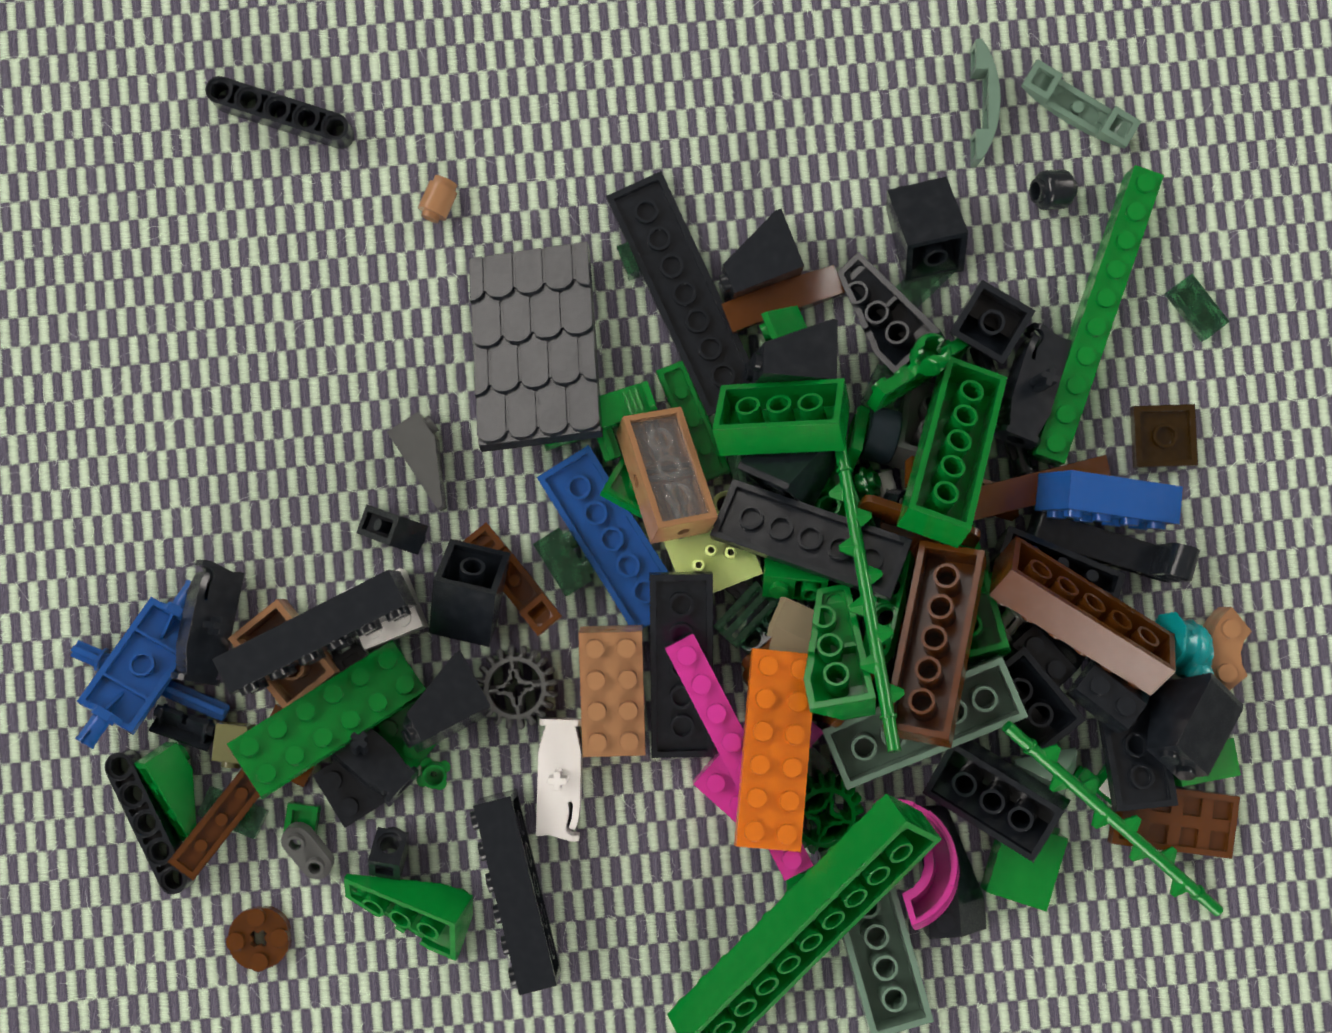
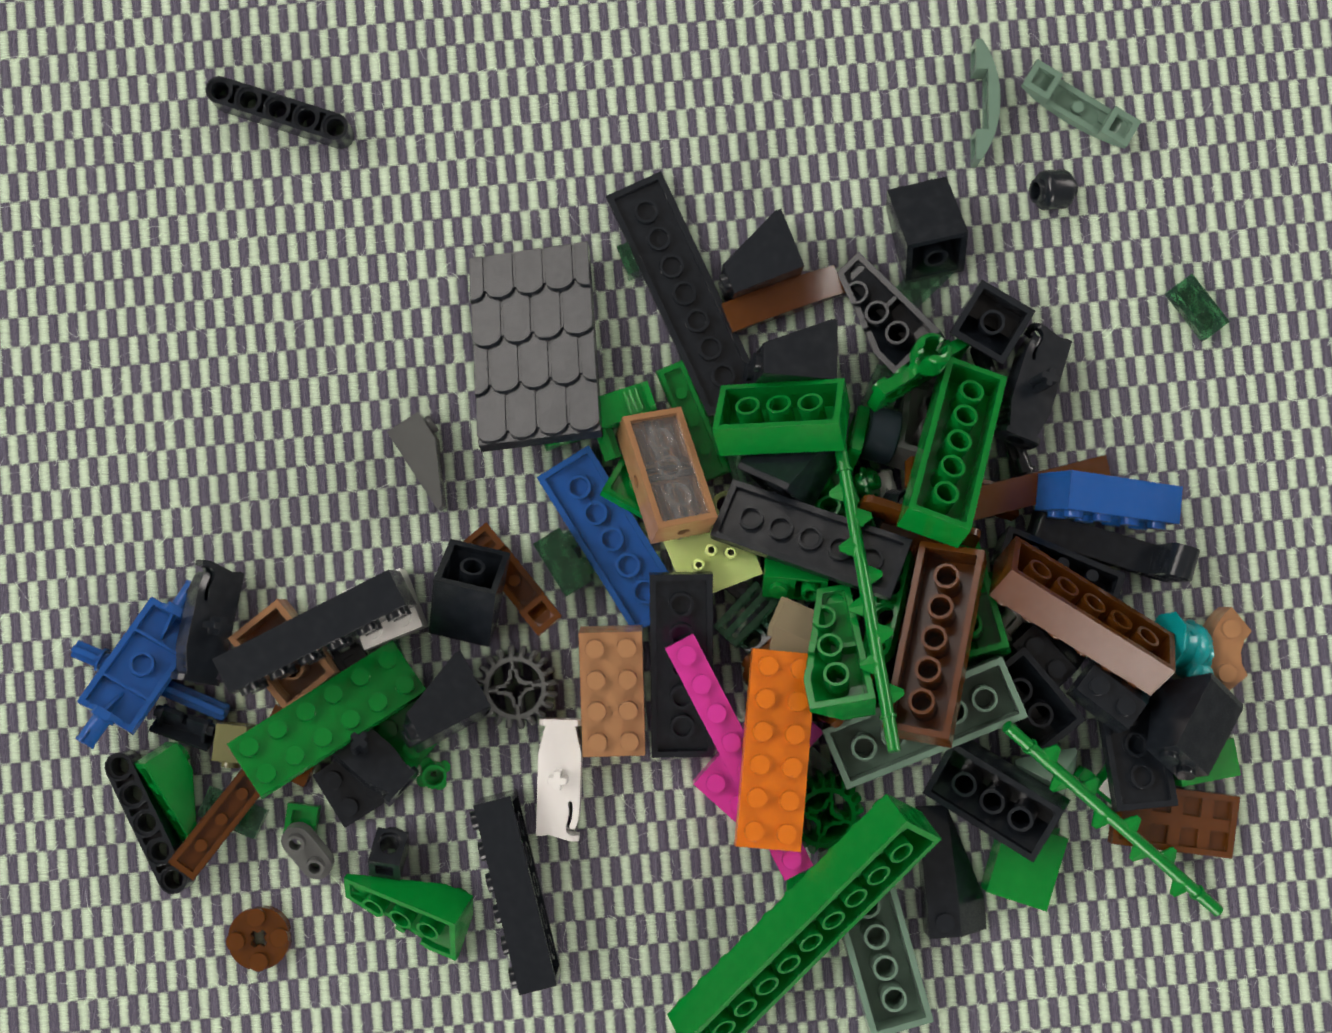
(392, 529): black slope -> none
(438, 199): medium nougat brick -> none
(781, 322): green slope -> none
(939, 877): dark pink brick -> none
(1098, 311): green brick -> none
(1164, 436): dark brown plate -> none

